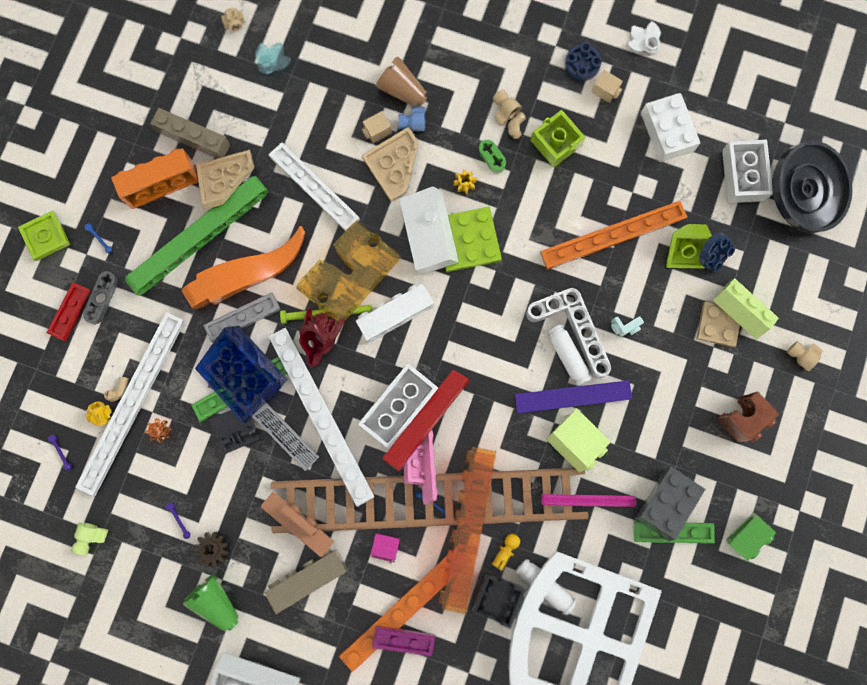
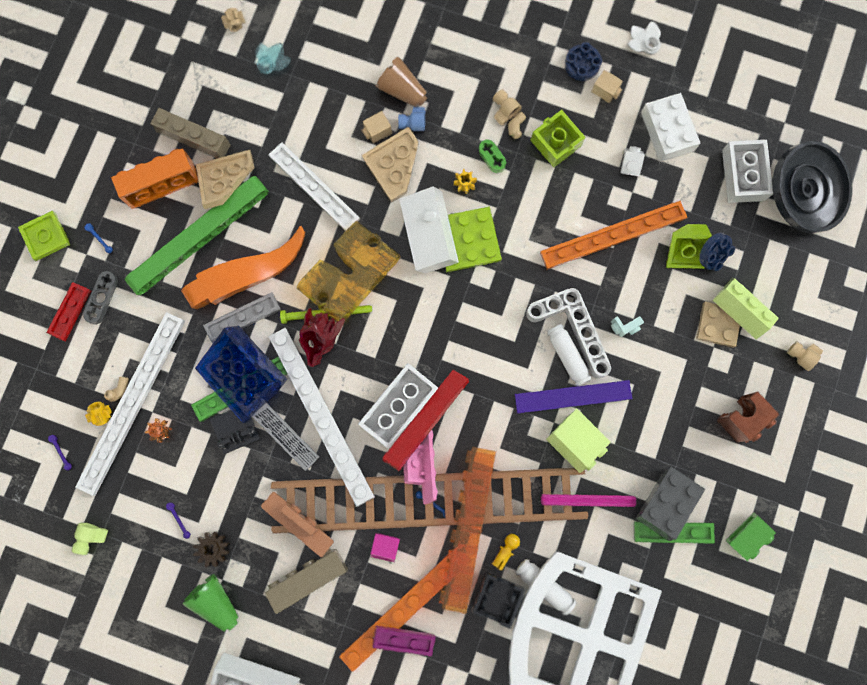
(395, 313): white brick -> none
(632, 161): none -> white bracket

